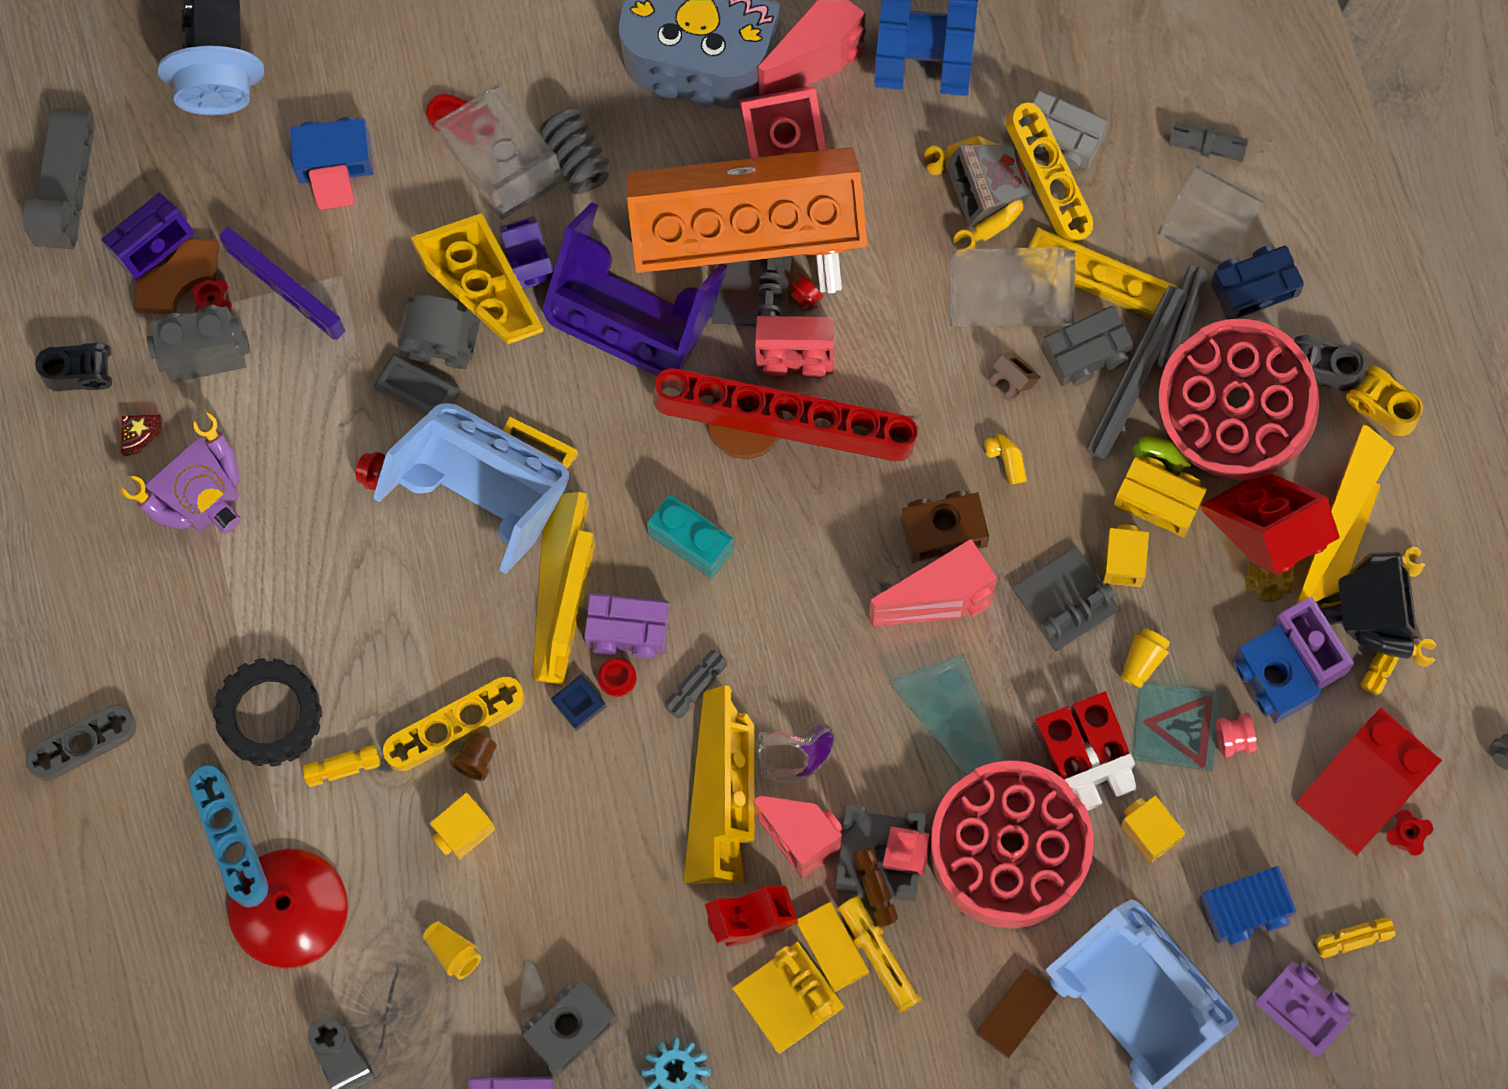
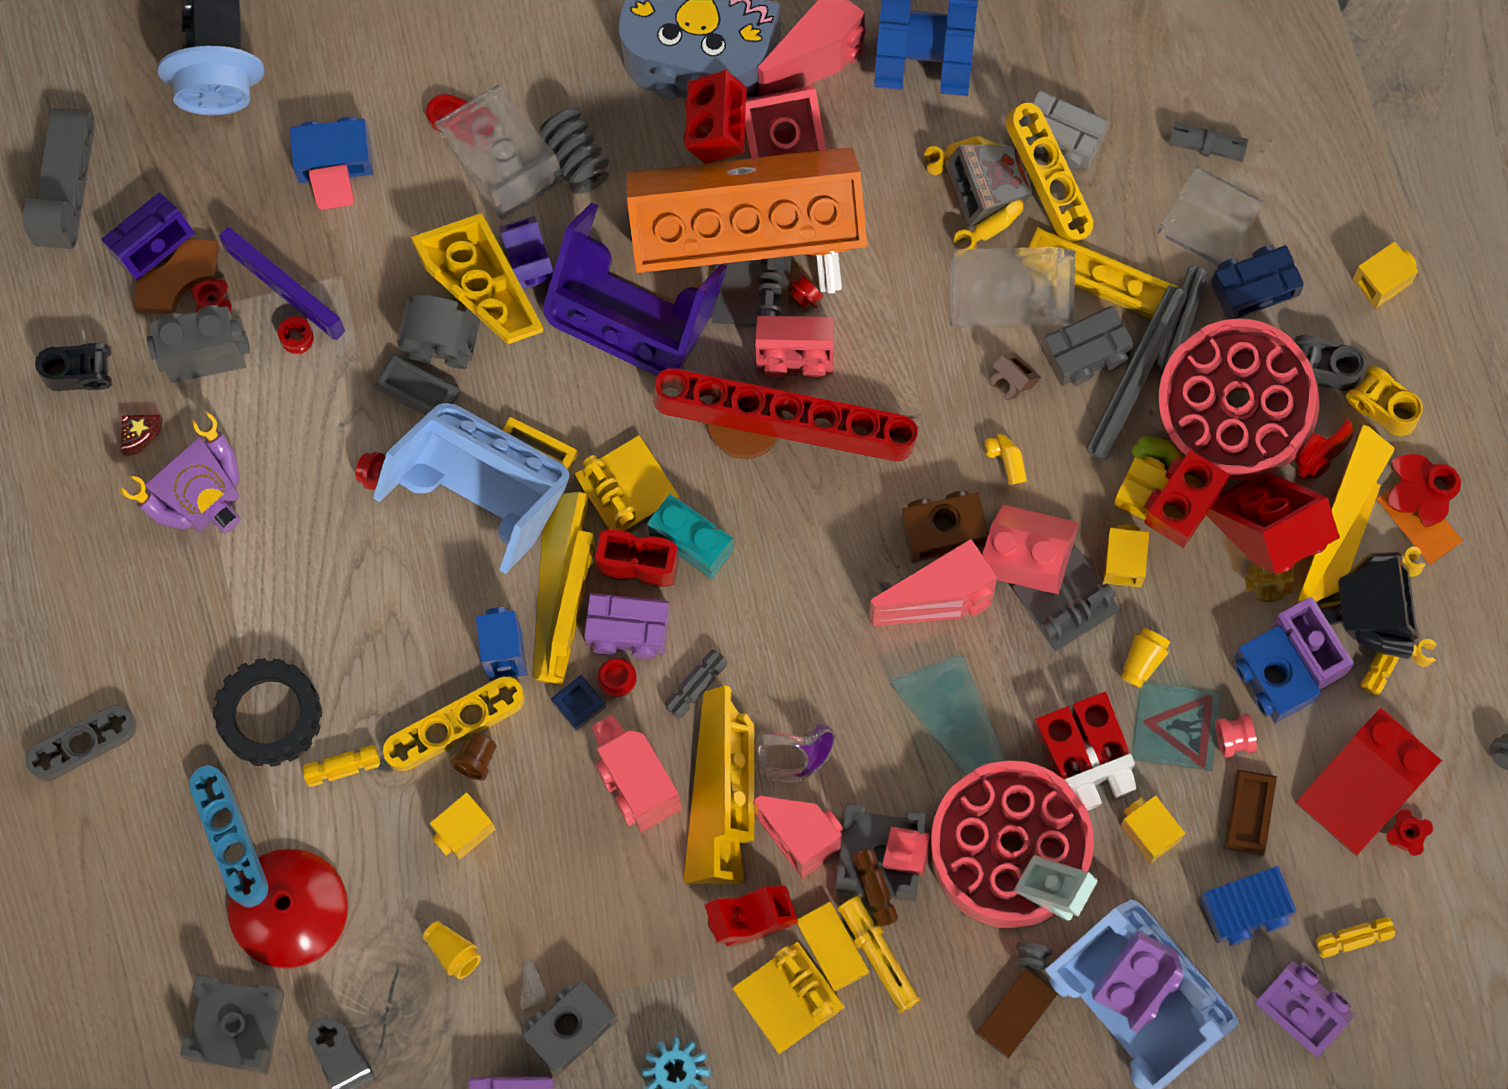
(233, 1025): none -> dark grey panel
(300, 325): none -> red bush
(501, 644): none -> blue brick
(625, 484): none -> yellow hinge
(628, 557): none -> red brick
(635, 773): none -> coral hinge
(715, 117): none -> red brick
(1030, 548): none -> coral slope
(1032, 956): none -> dark grey bush
(1056, 886): none -> light aqua slope
(1139, 980): none -> medium lavender bracket
(1191, 501): none -> red brick
(1250, 812): none -> reddish brown tile
(1318, 451): none -> red plate
(1386, 274): none -> yellow brick
(1417, 488): none -> red plate
(1431, 540): none -> orange sticker

